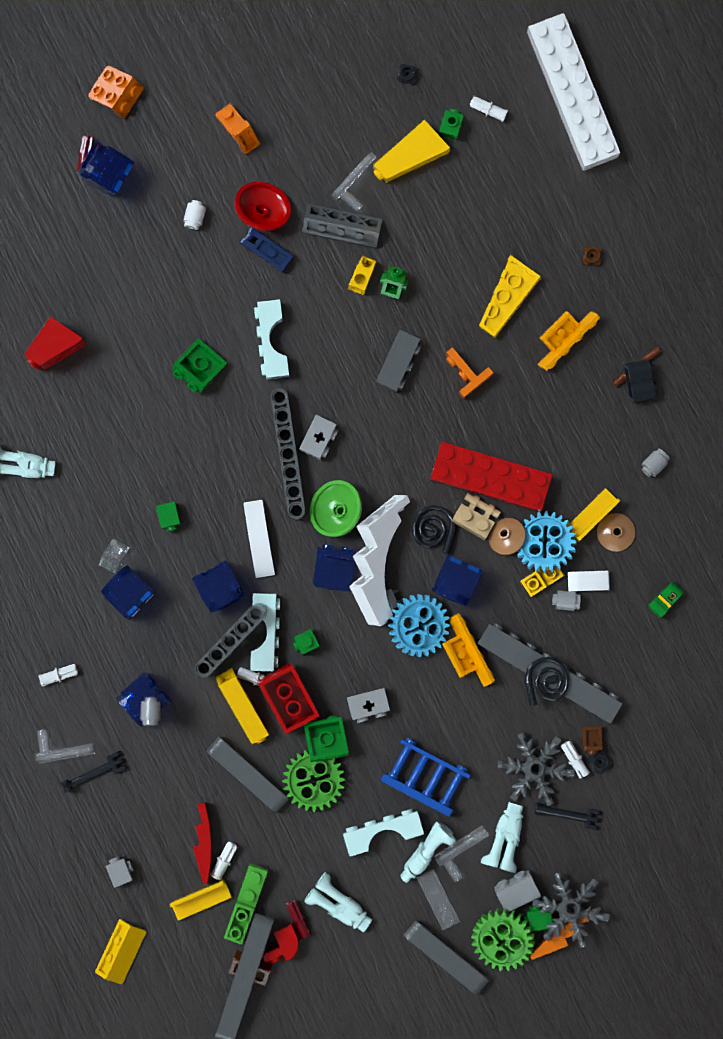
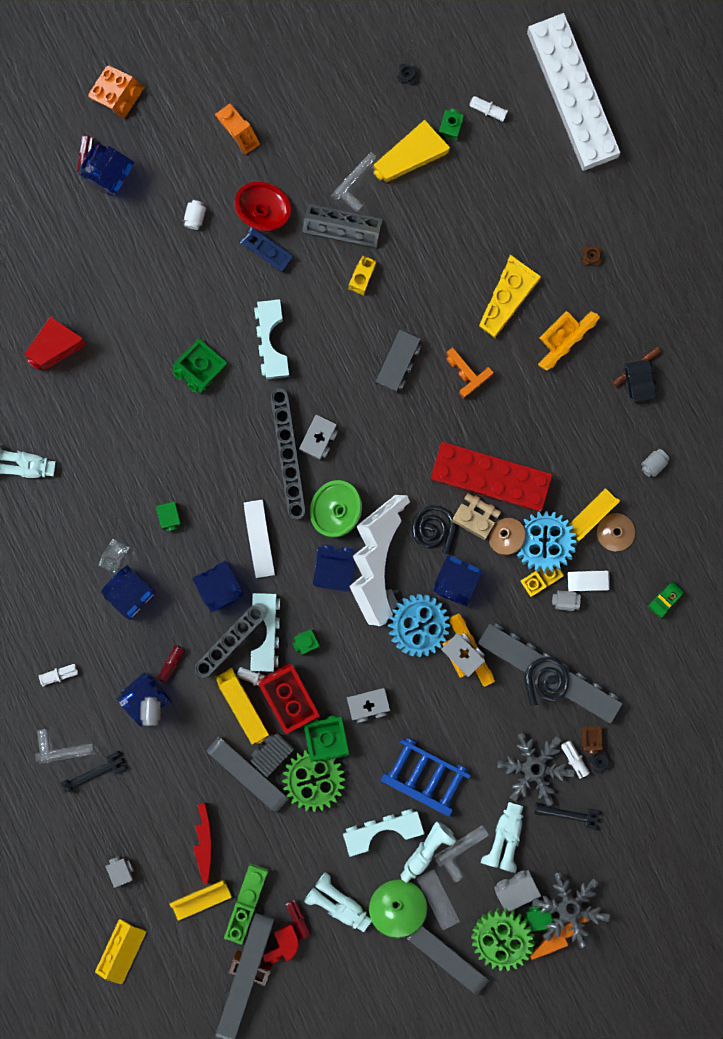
(170, 664): none -> dark red axle
(224, 860): white axle -> none
(271, 754): none -> dark grey brick
(394, 282): green brick -> none
(399, 921): none -> bright green dish
(452, 649): none -> light grey brick

